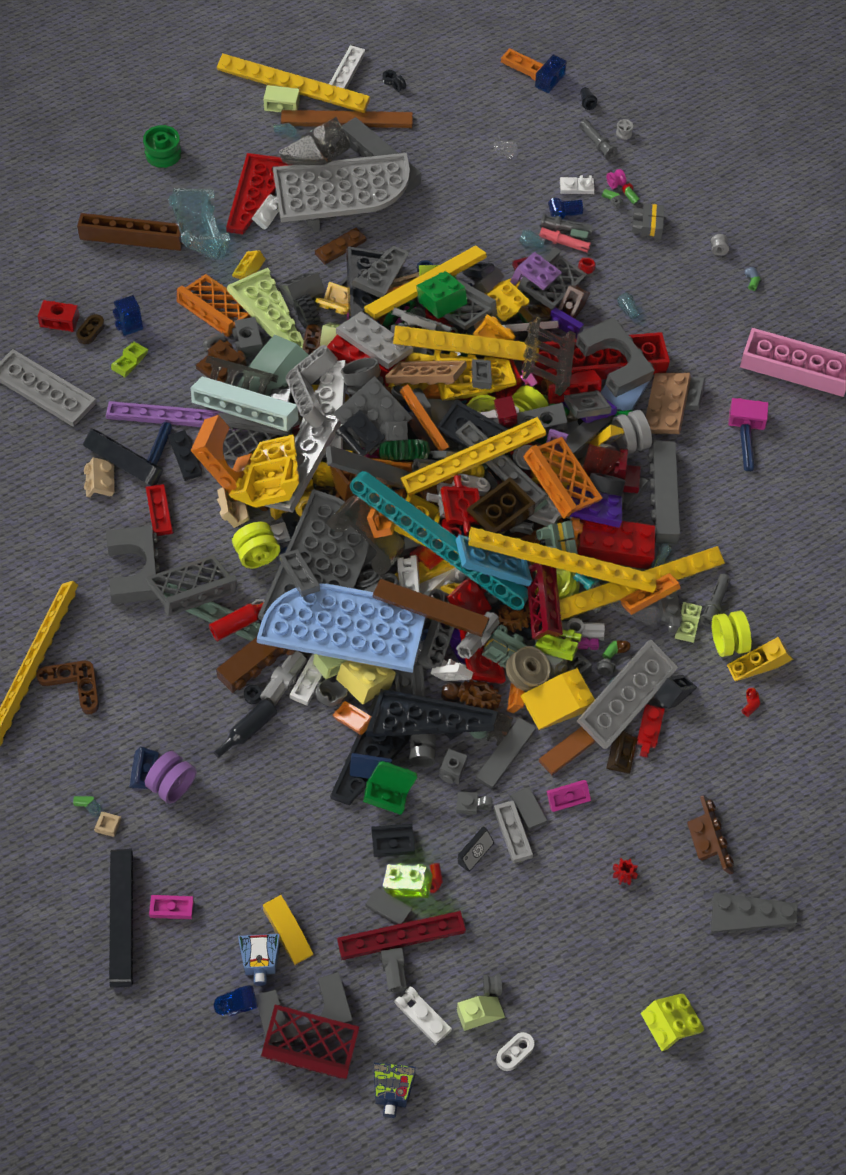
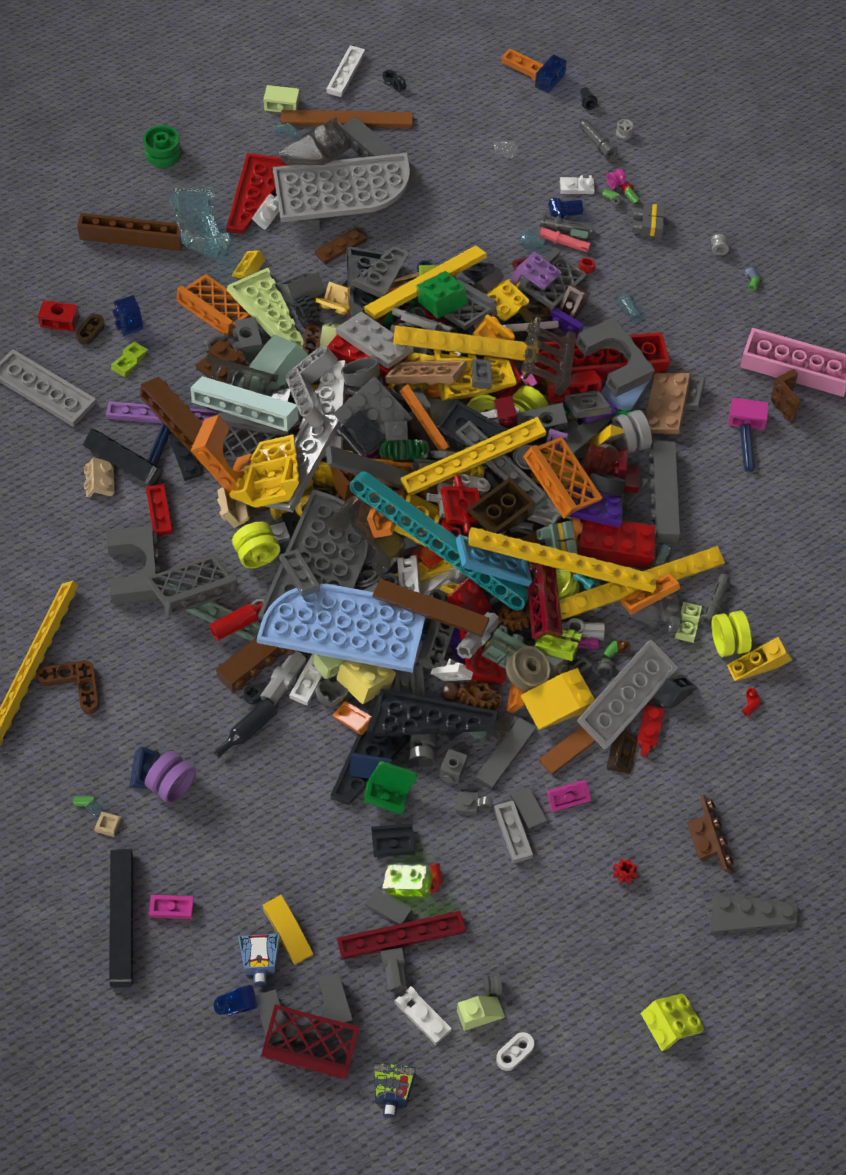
(171, 411): none -> reddish brown brick
(306, 86): yellow plate -> none
(475, 849): slope -> none
(784, 397): none -> reddish brown bracket

